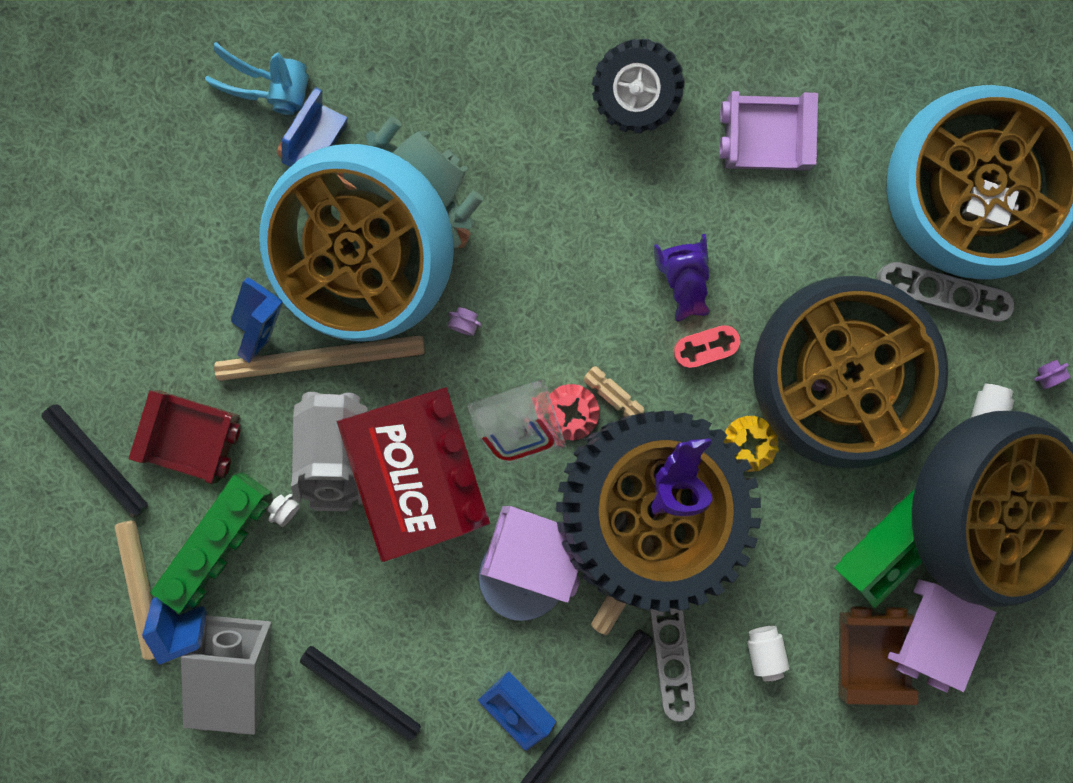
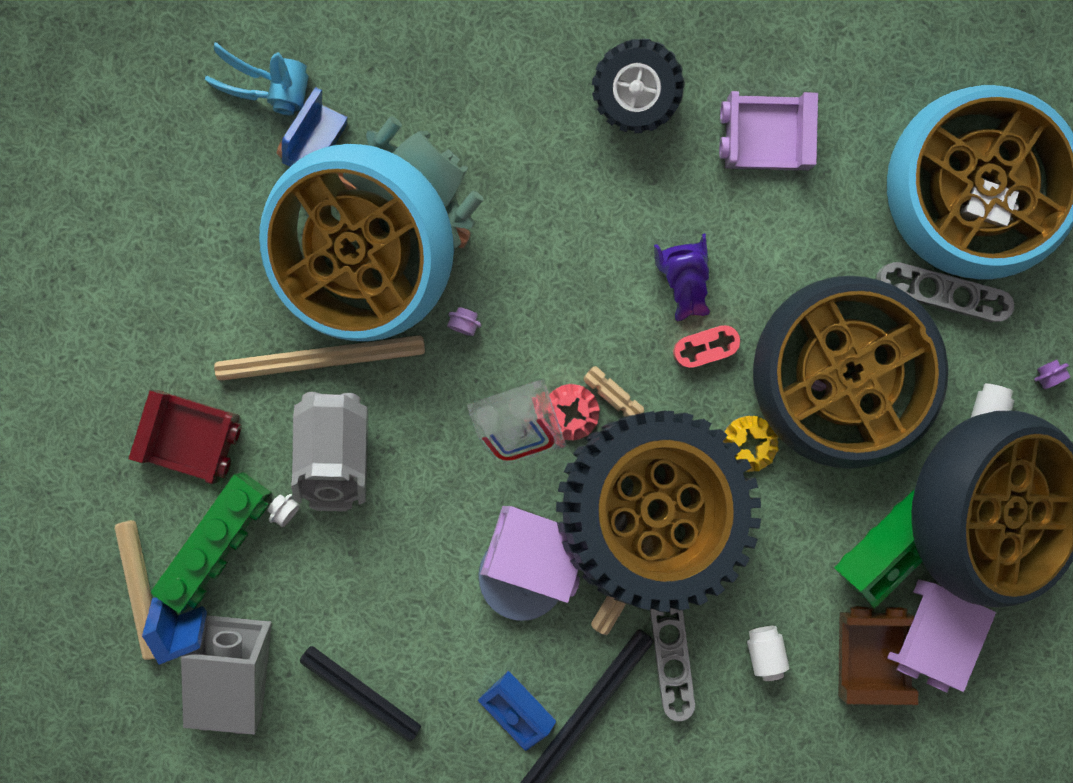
(94, 460): black axle -> none
(256, 315): blue panel -> none
(413, 473): dark red slope -> none
(681, 473): dark purple hair -> none

